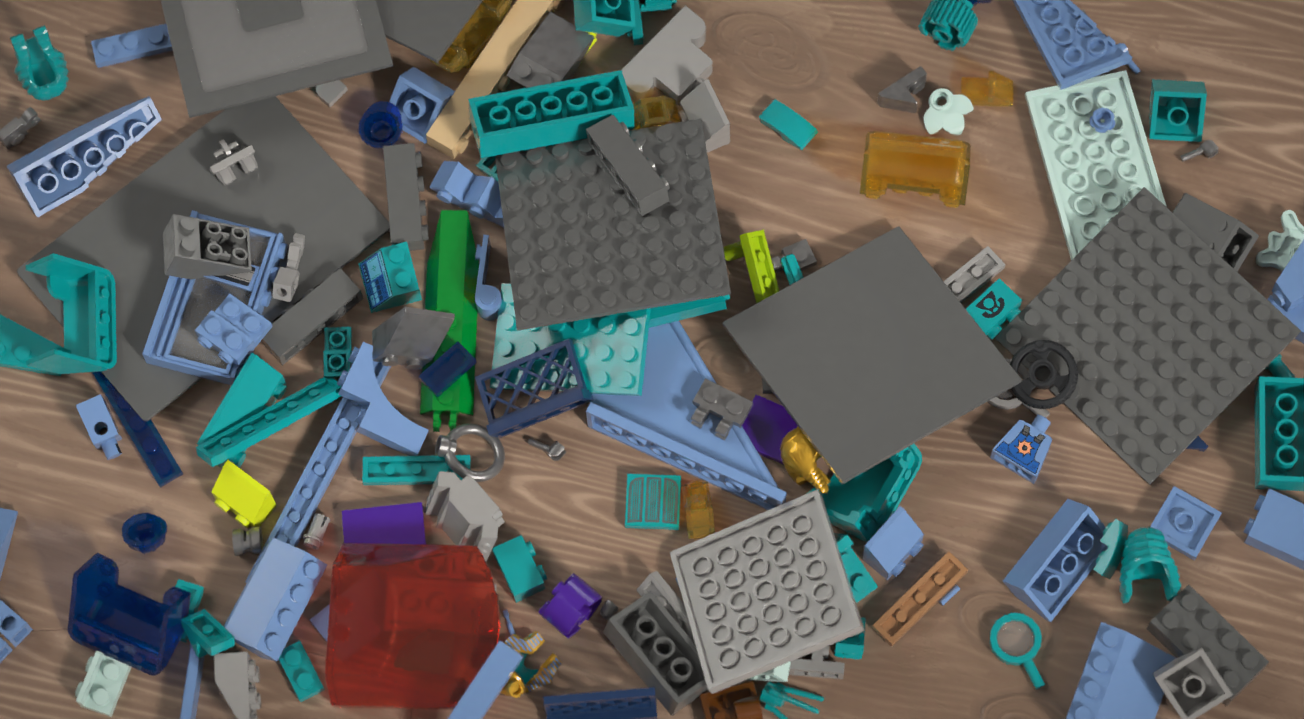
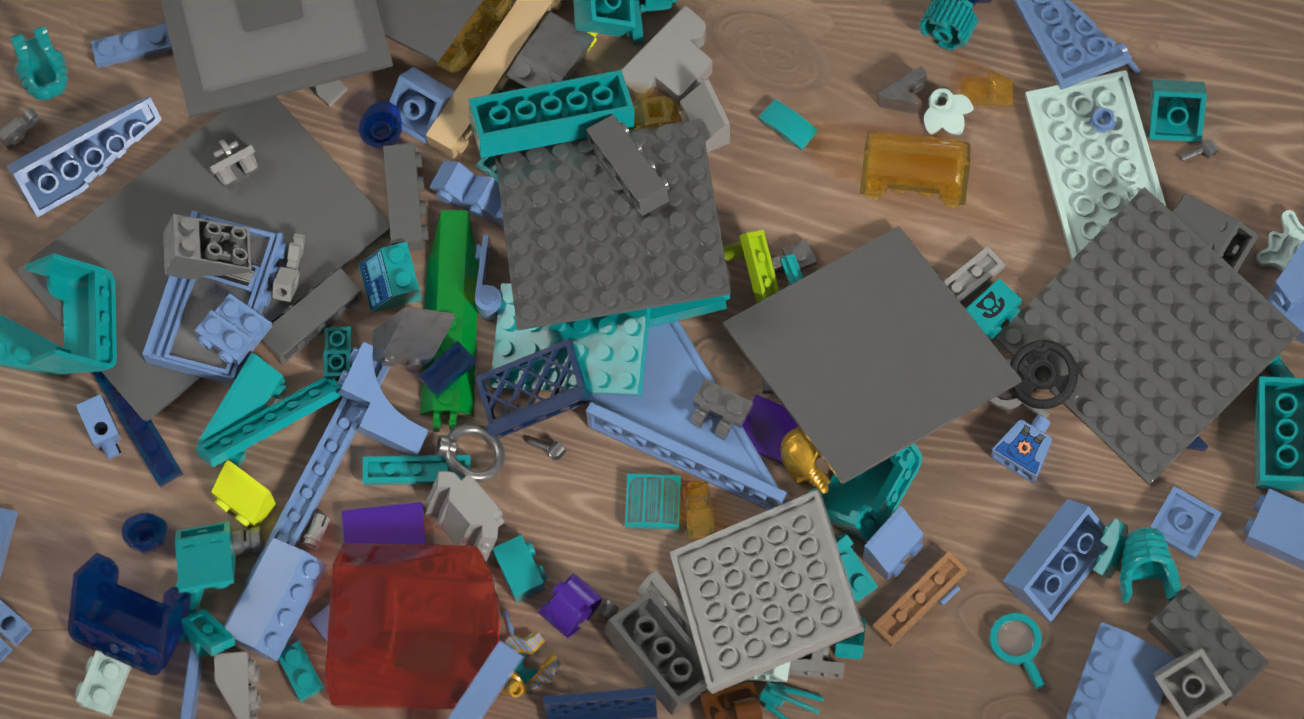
(205, 557): none -> teal slope

